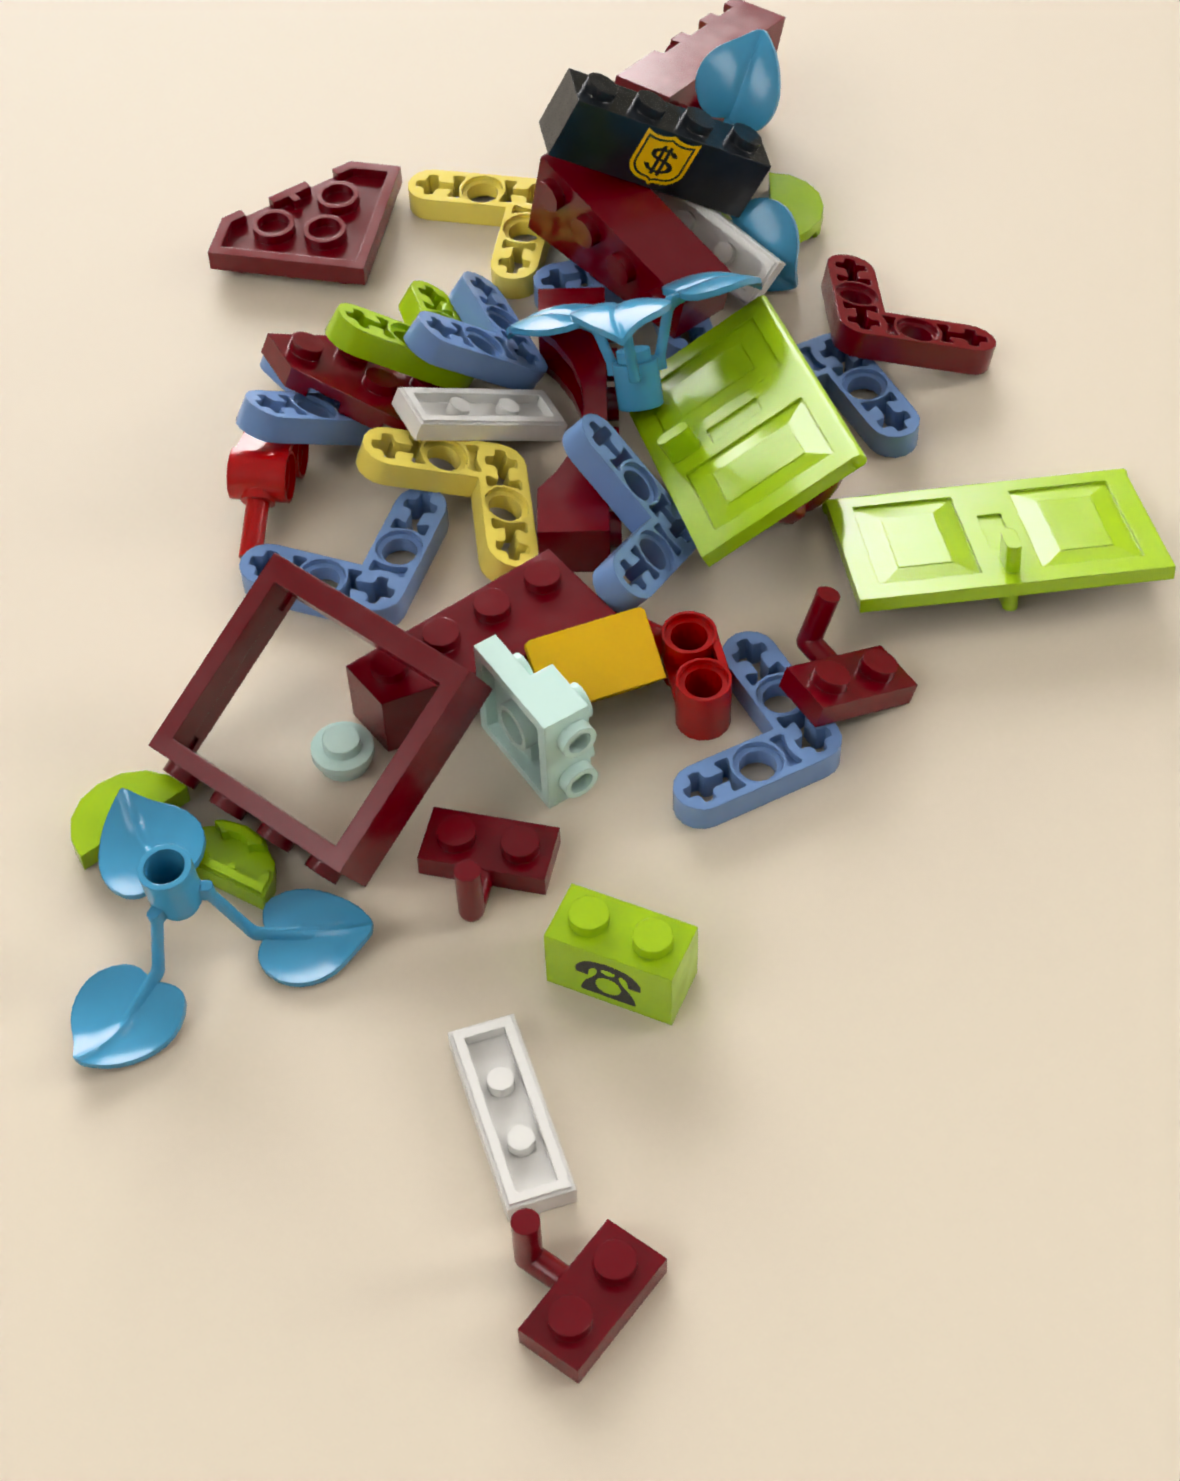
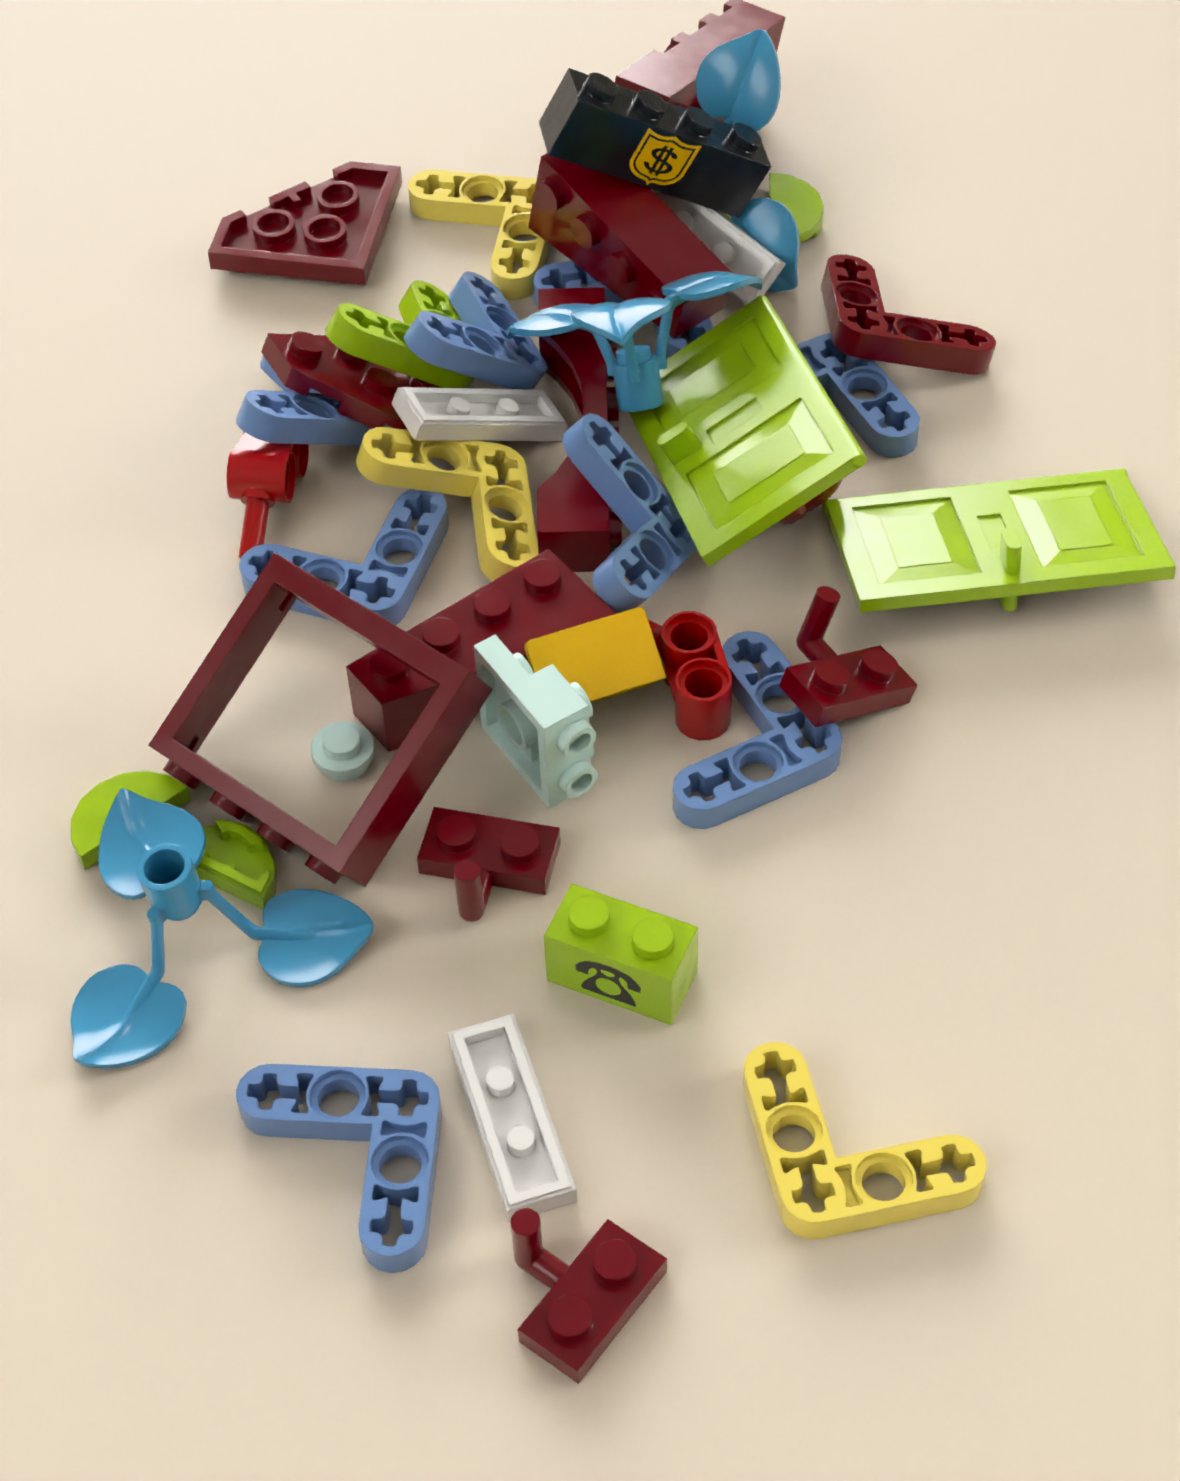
(388, 1136): none -> medium blue beam
(841, 1178): none -> light yellow beam

